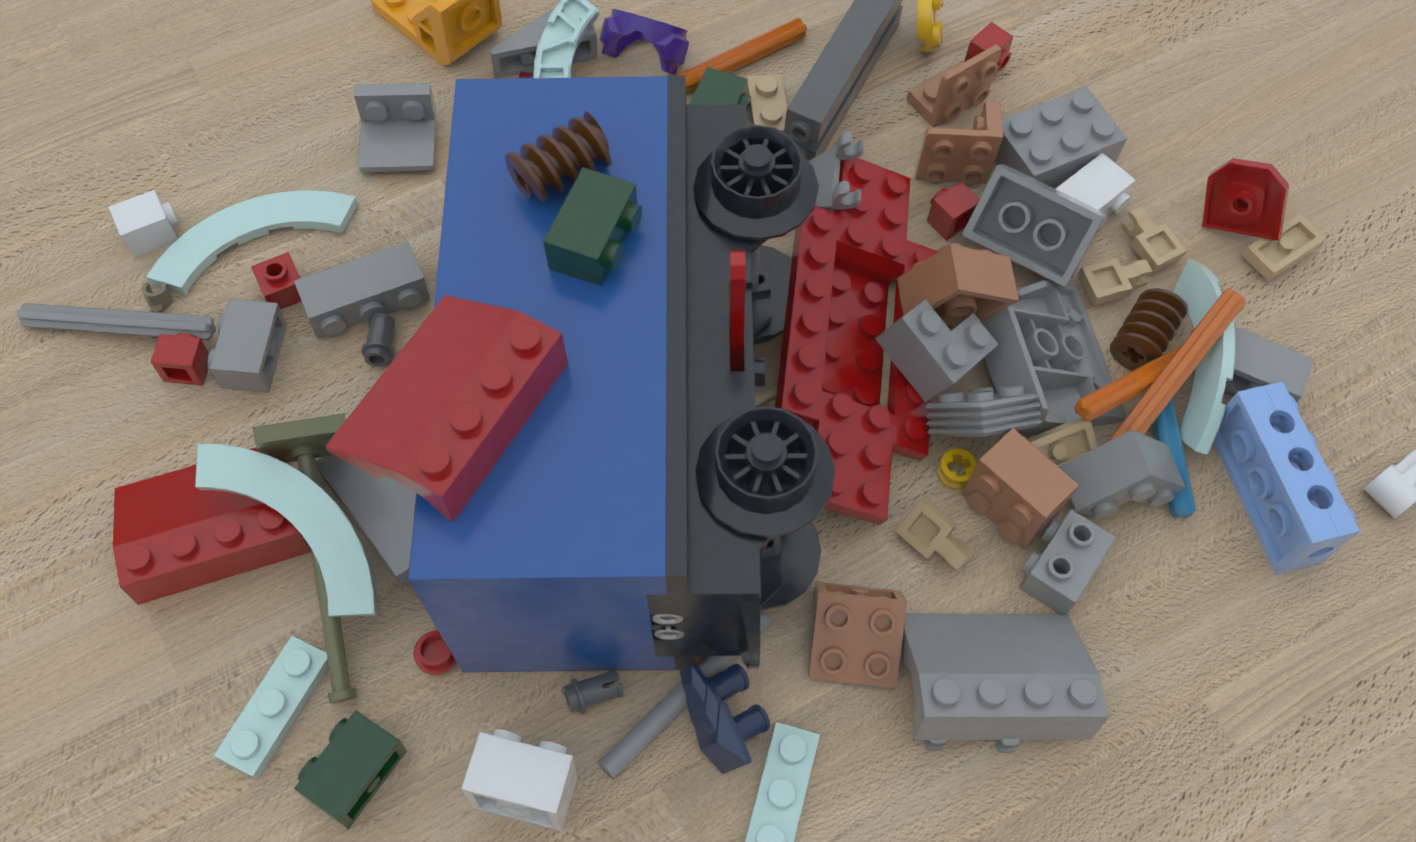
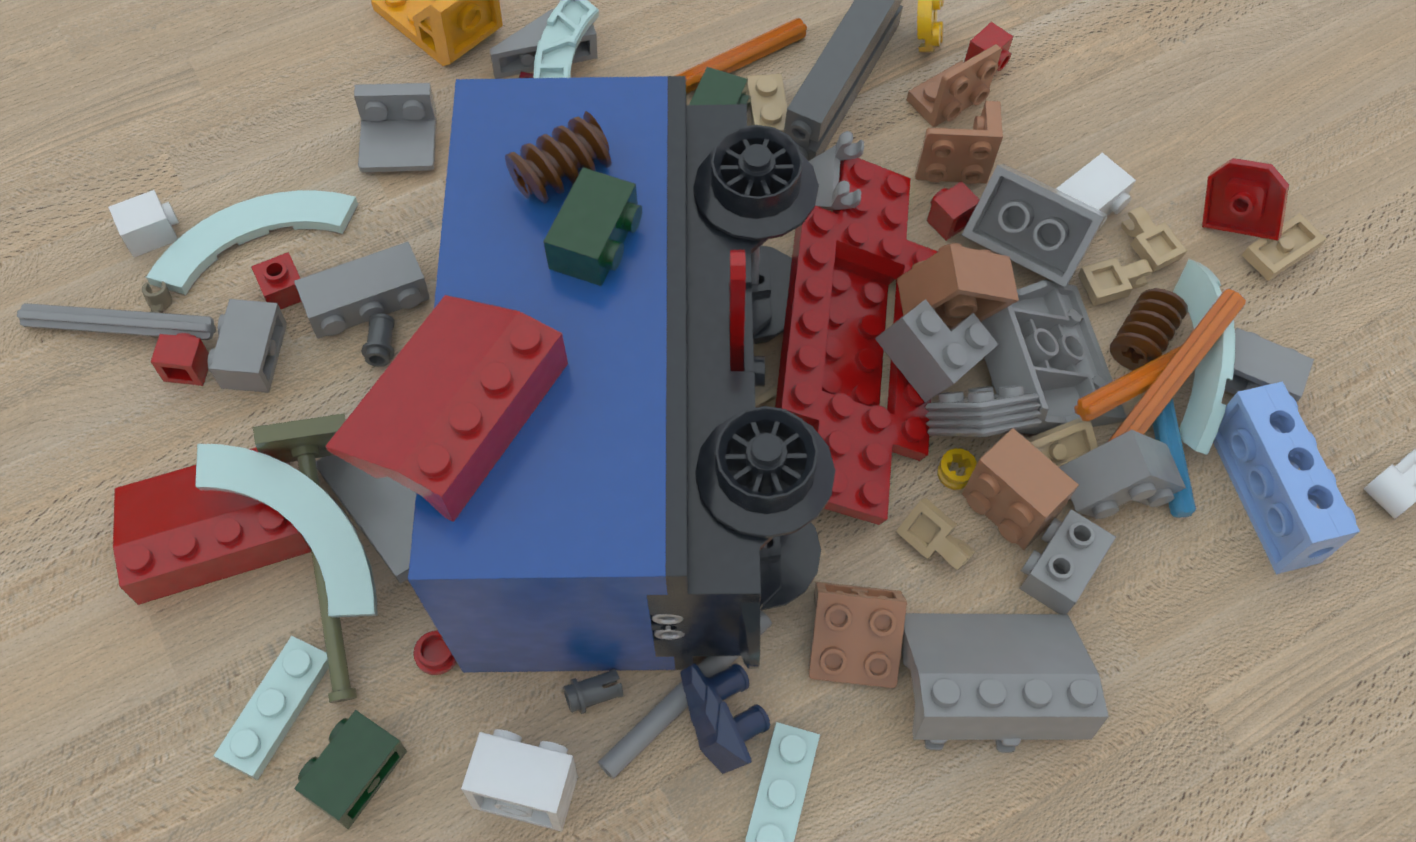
(624, 28): dark purple piece -> none
(1059, 137): light grey brick -> none

